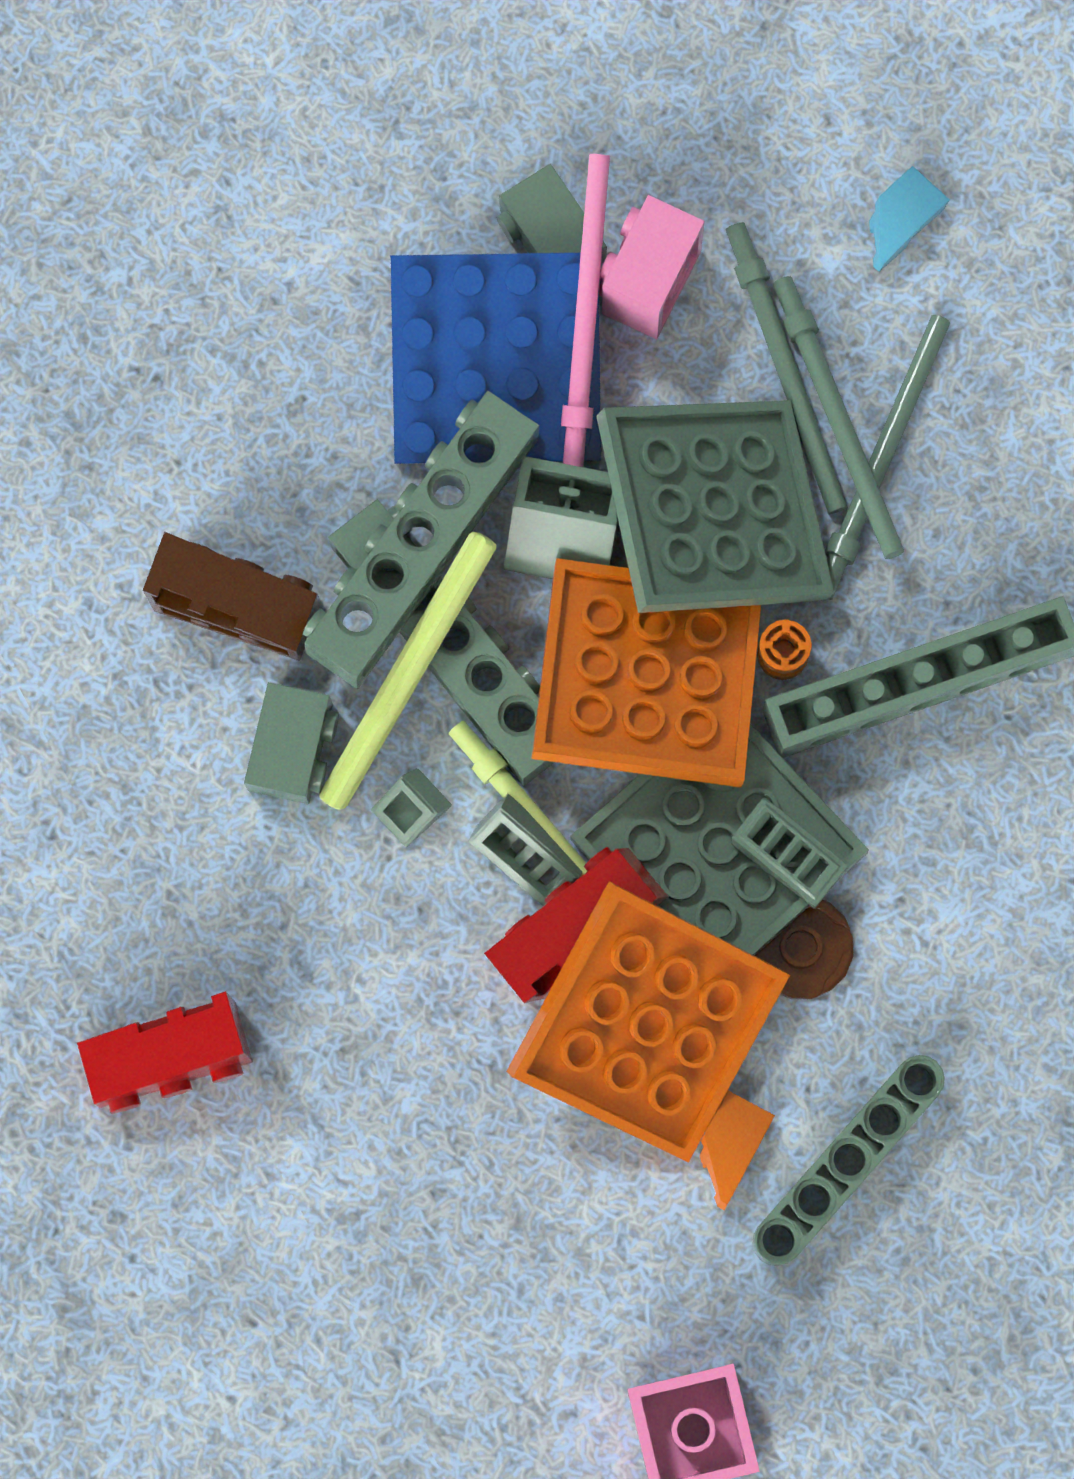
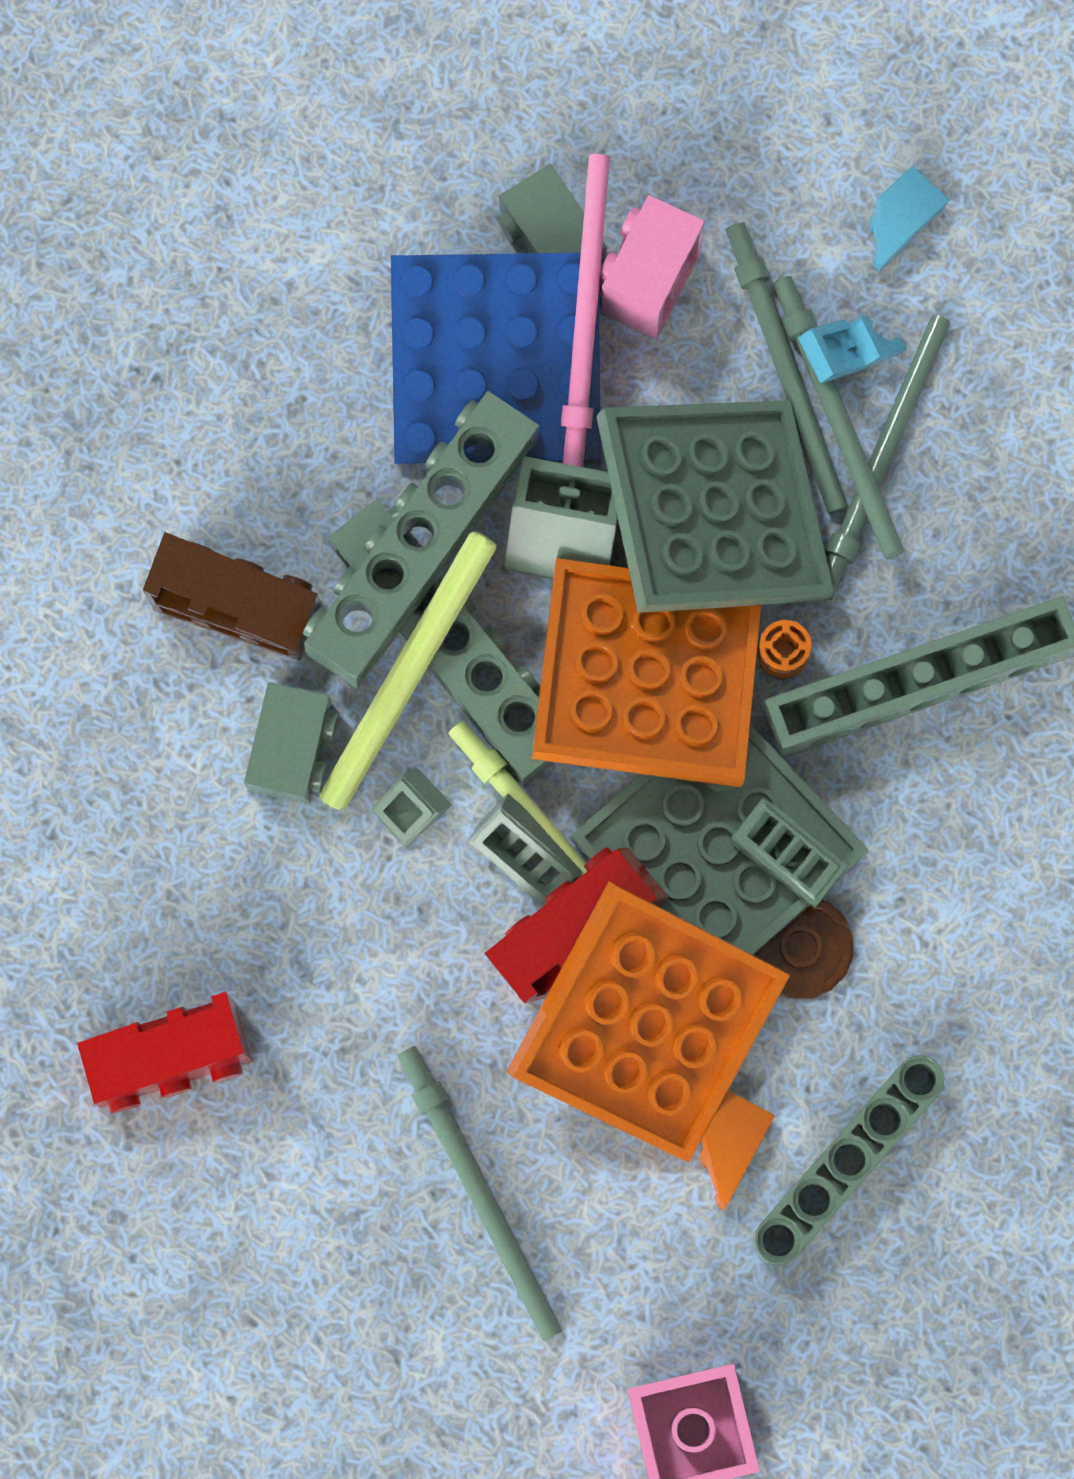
(431, 1099): none -> sand green bar
(847, 348): none -> medium azure slope

